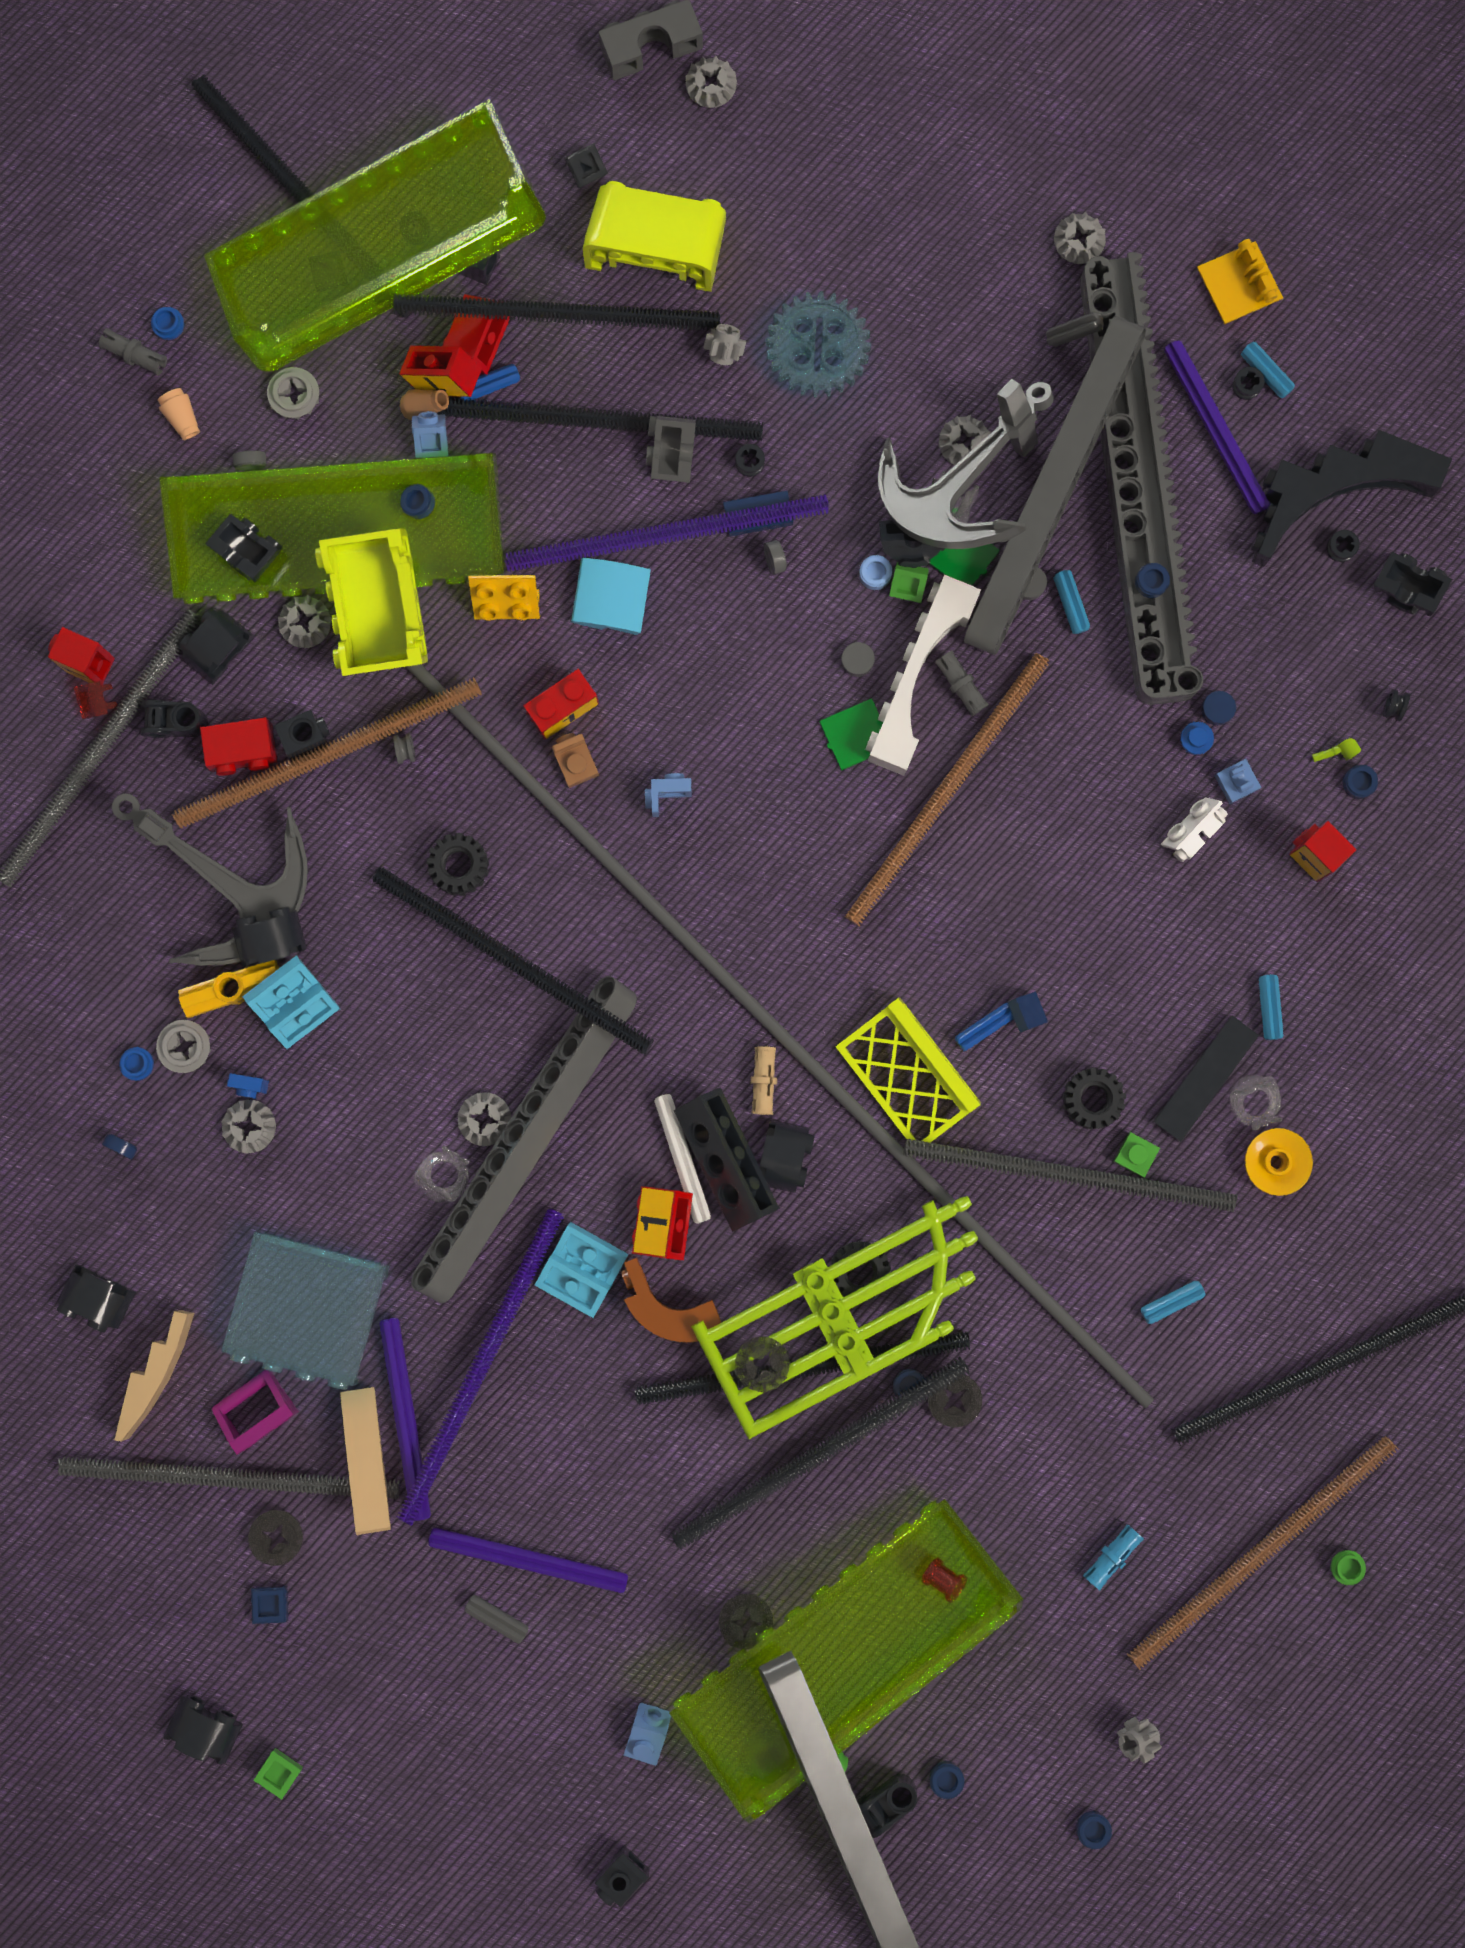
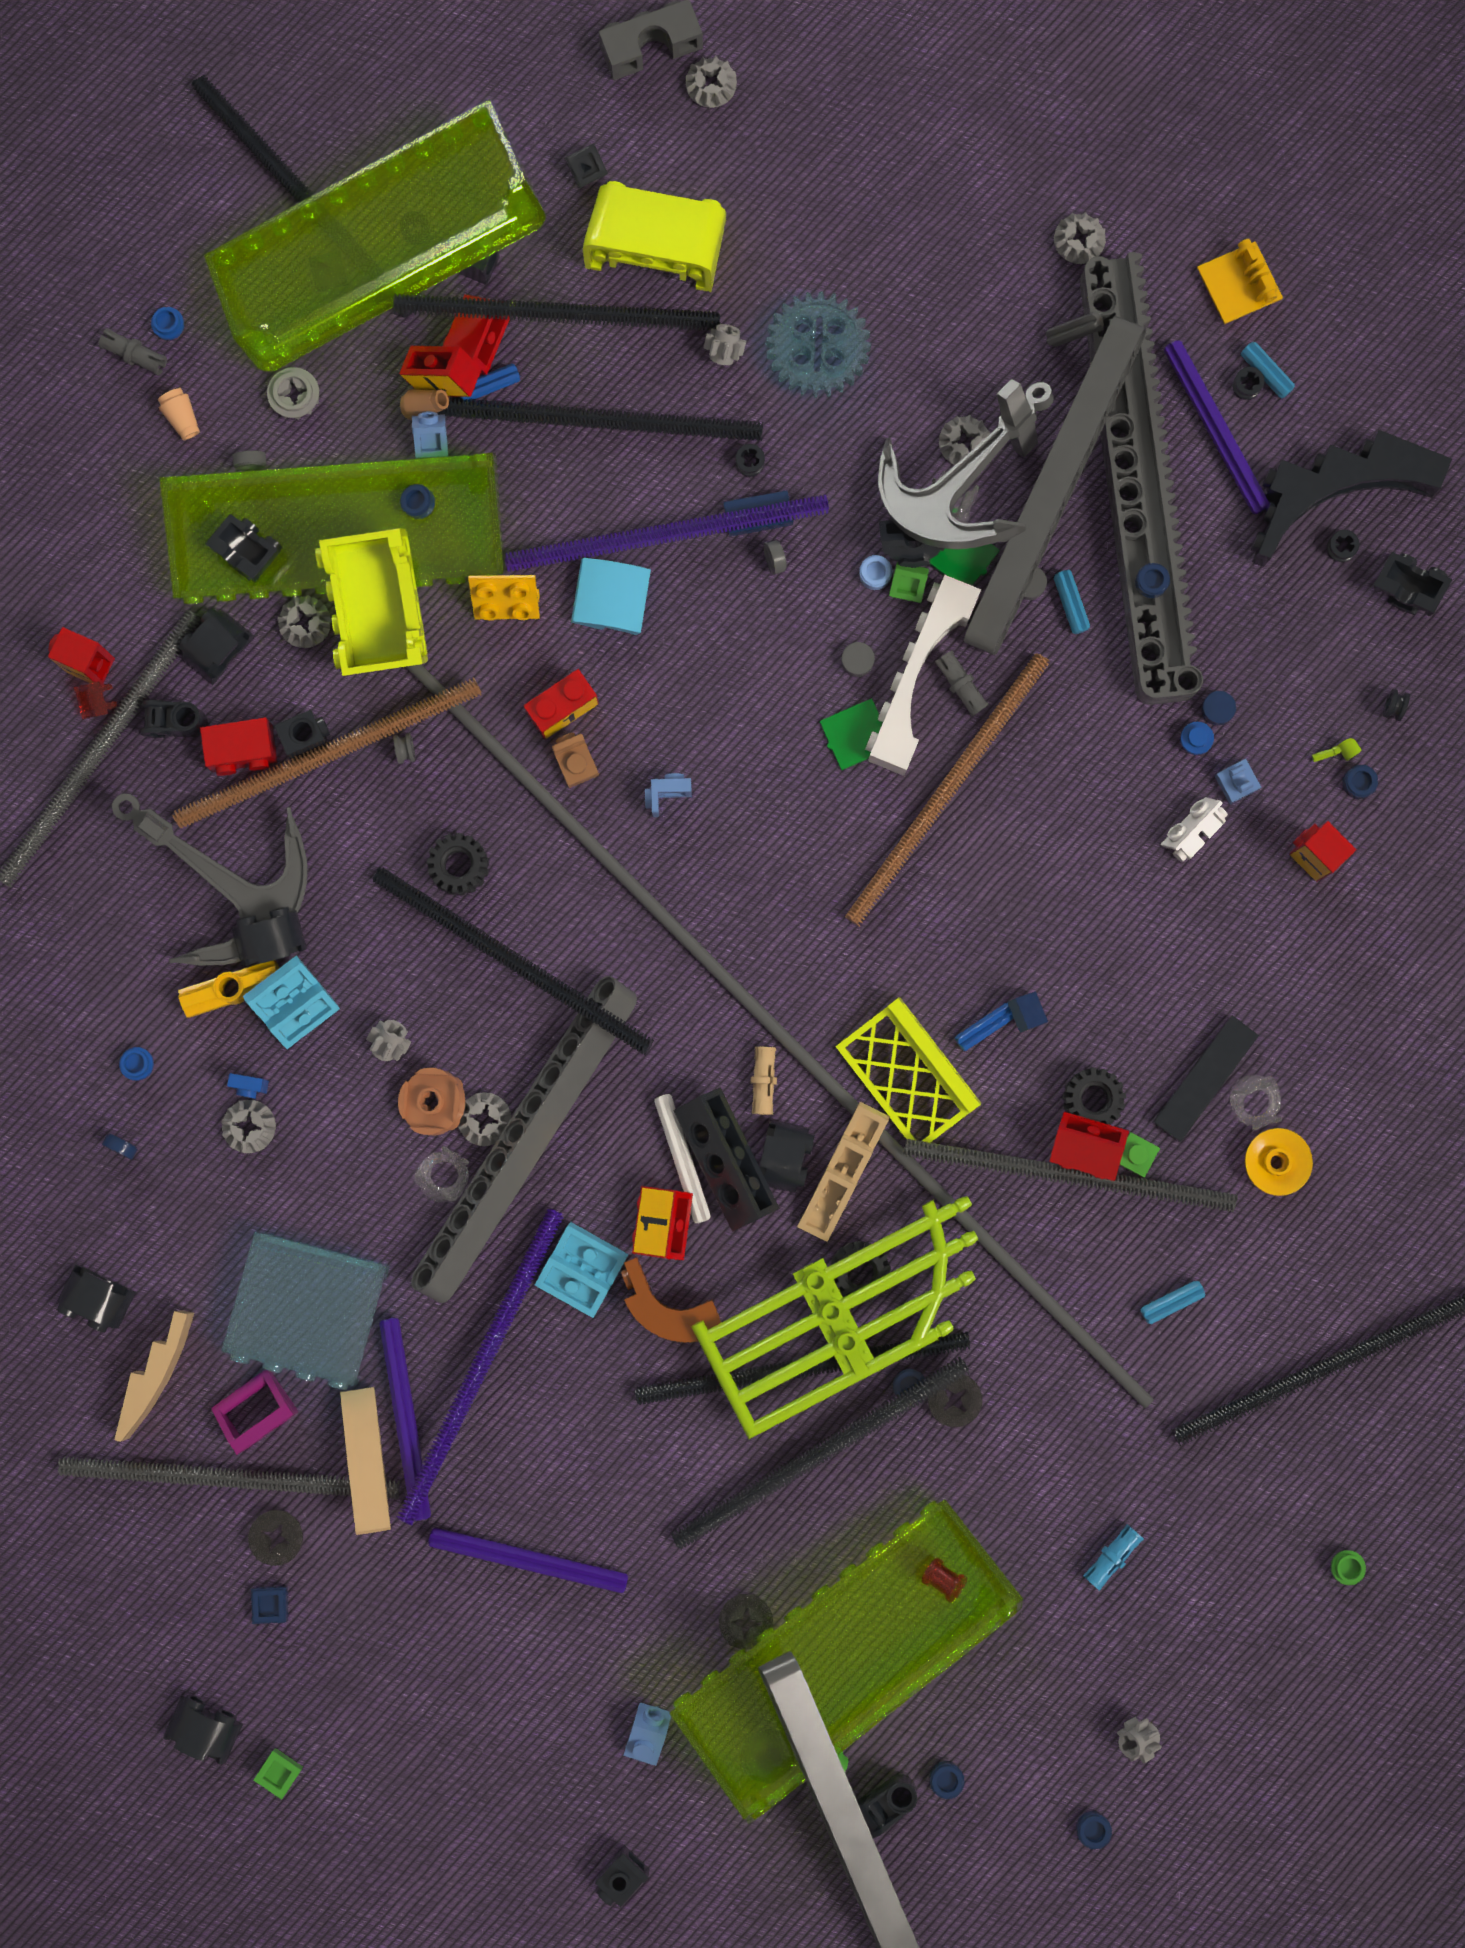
(169, 1040): light grey gear -> none
(388, 1040): none -> light grey gear
(450, 1105): none -> nougat plate
(496, 1619): dark grey axle -> none
(672, 448): dark grey cylinder -> none
(758, 1348): clear smoke gear -> none
(843, 1171): none -> tan slope
(1089, 1146): none -> red brick
(1262, 1551): medium nougat axle -> none
(1271, 1007): dark azure axle -> none

